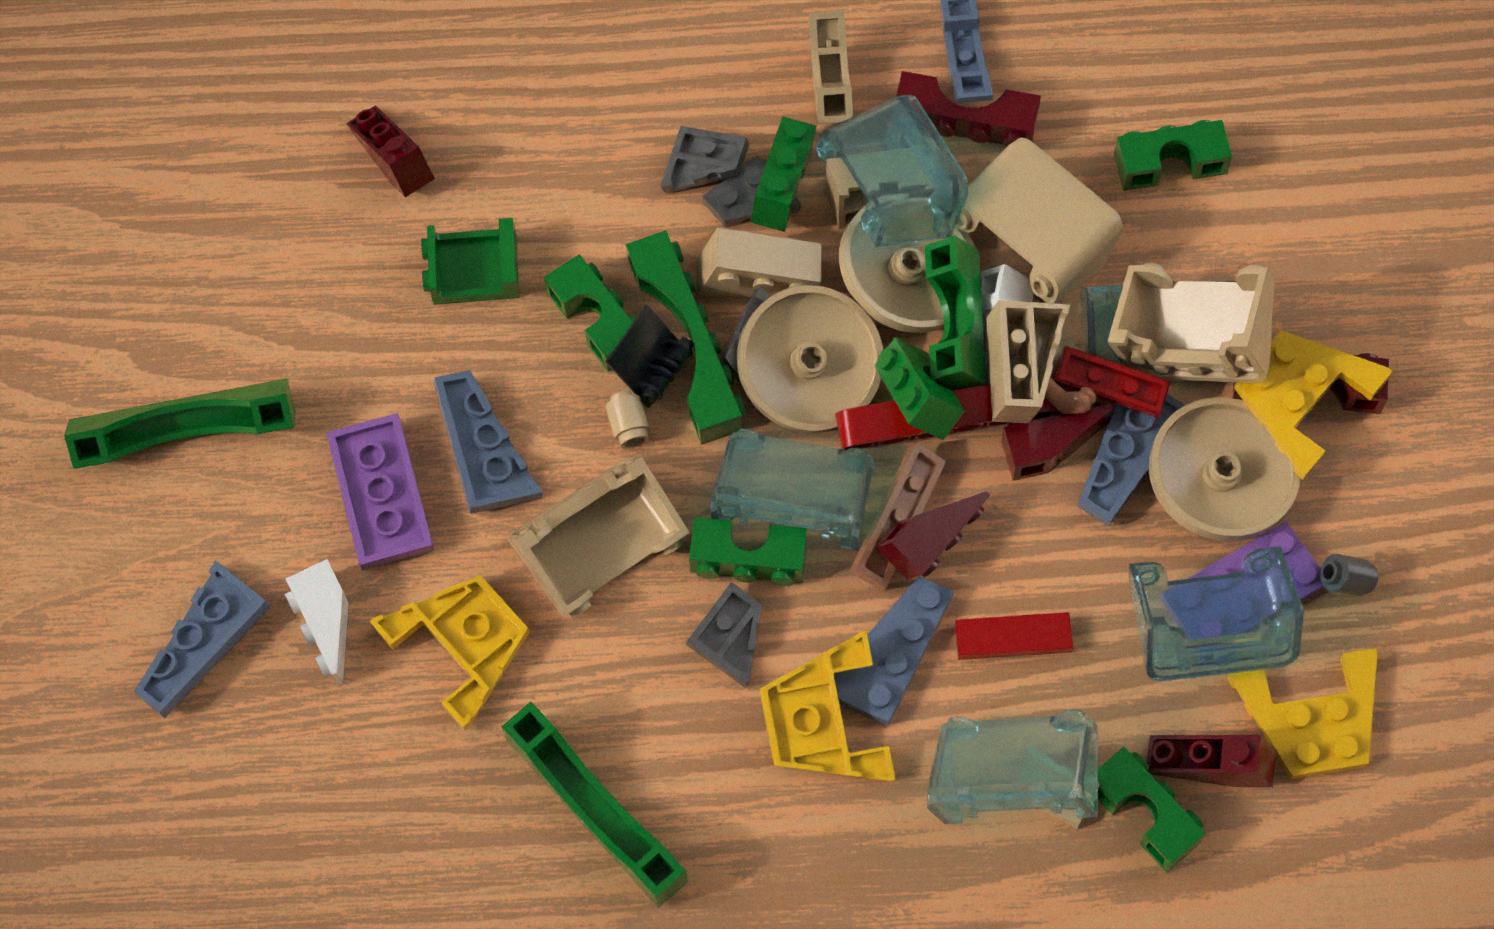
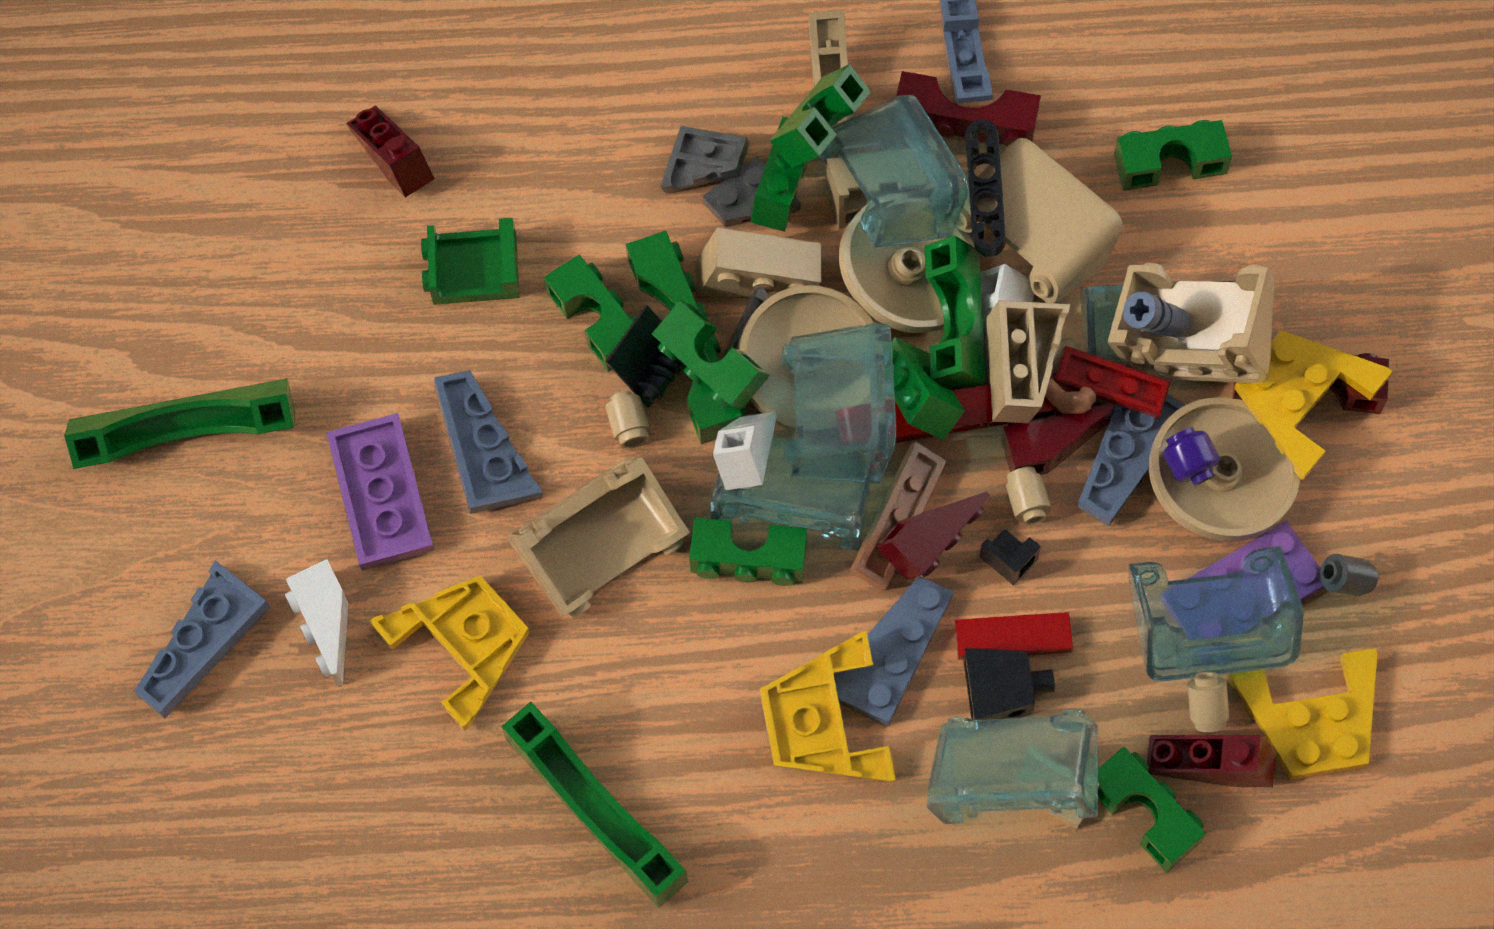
(685, 337): none -> green arch
(729, 633): flat silver wing -> none
(744, 450): none -> white slope
(809, 126): none -> green arch
(842, 403): none -> clear light blue windscreen
(987, 187): none -> black beam
(1002, 683): none -> black torso
(1010, 556): none -> black panel
(1028, 495): none -> tan brick
(1156, 315): none -> sand blue axle
(1191, 456): none -> dark purple head
(1208, 701): none -> tan brick

